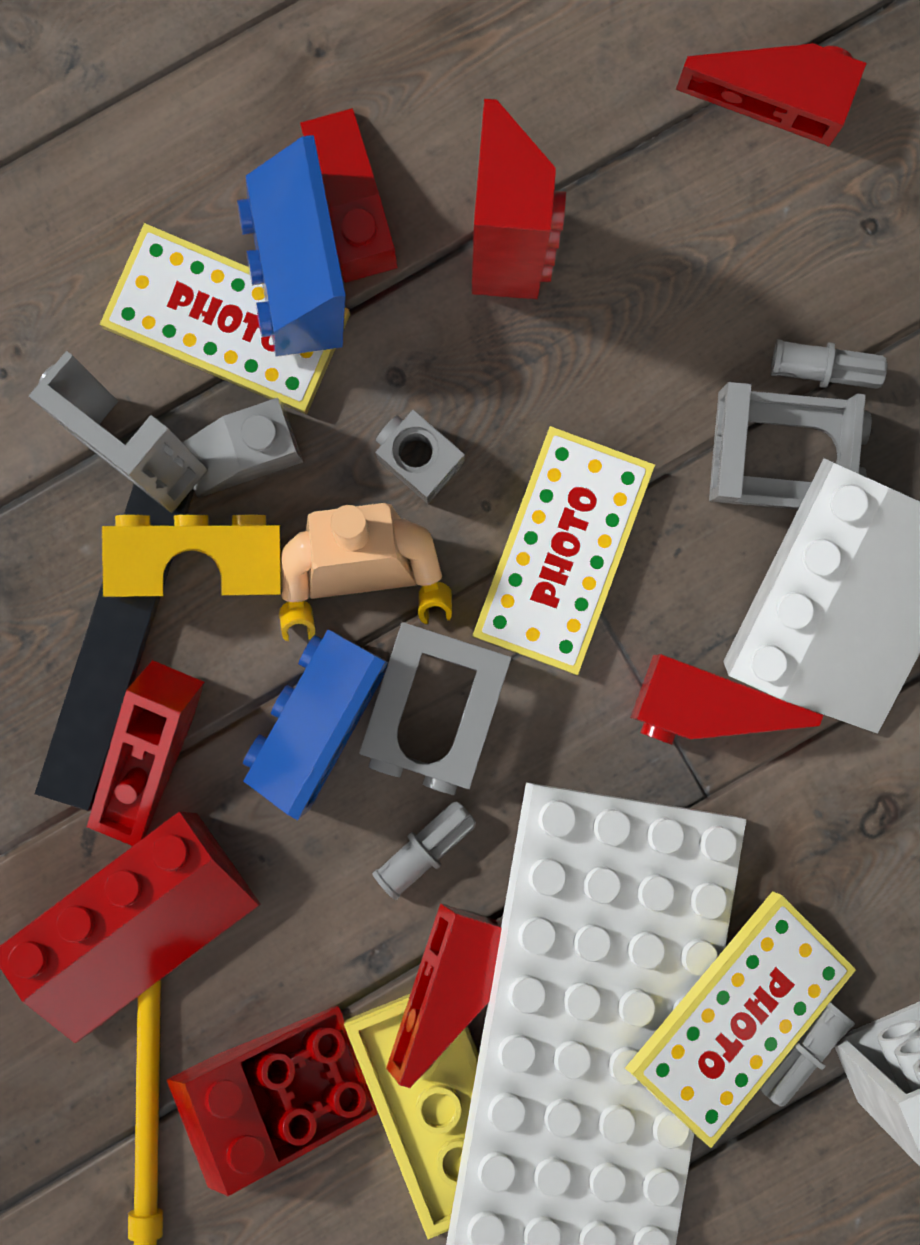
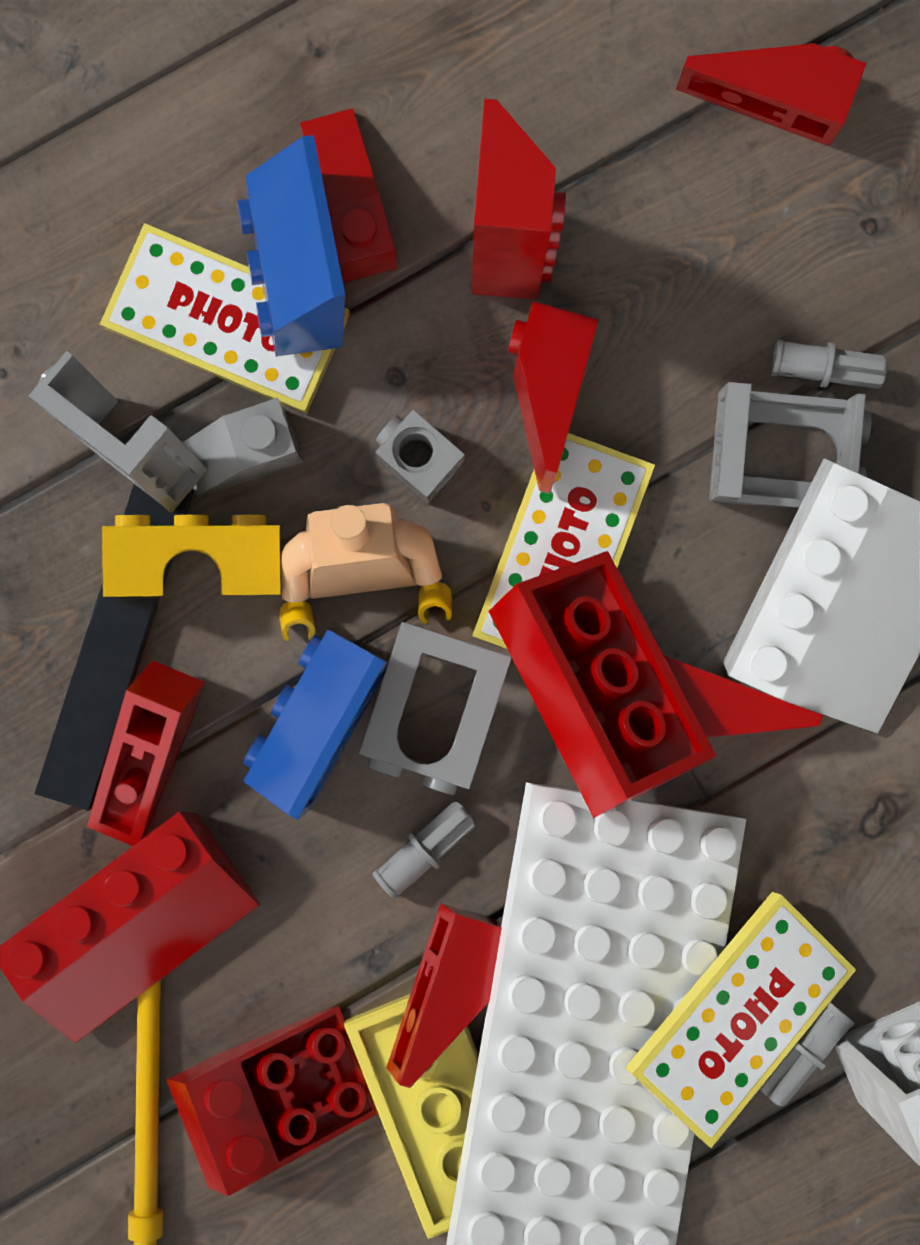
(548, 378): none -> red slope
(600, 682): none -> red slope

